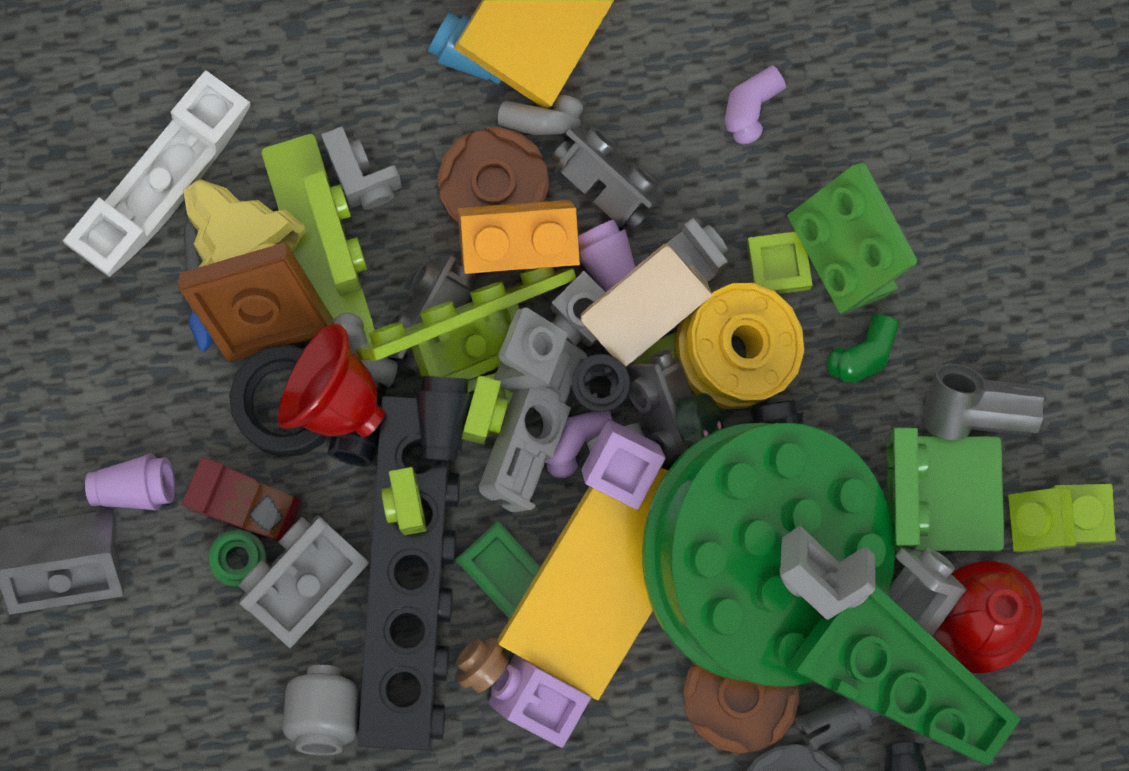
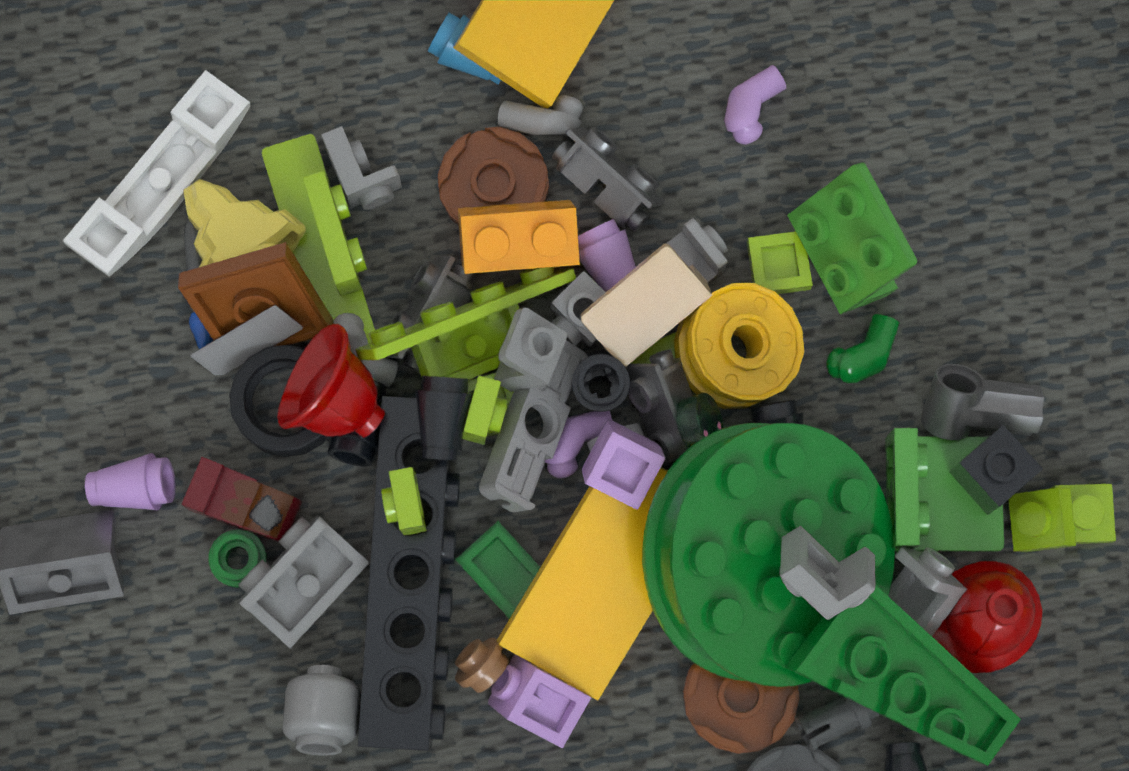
(246, 340): none -> light grey sticker
(995, 470): none -> black brick

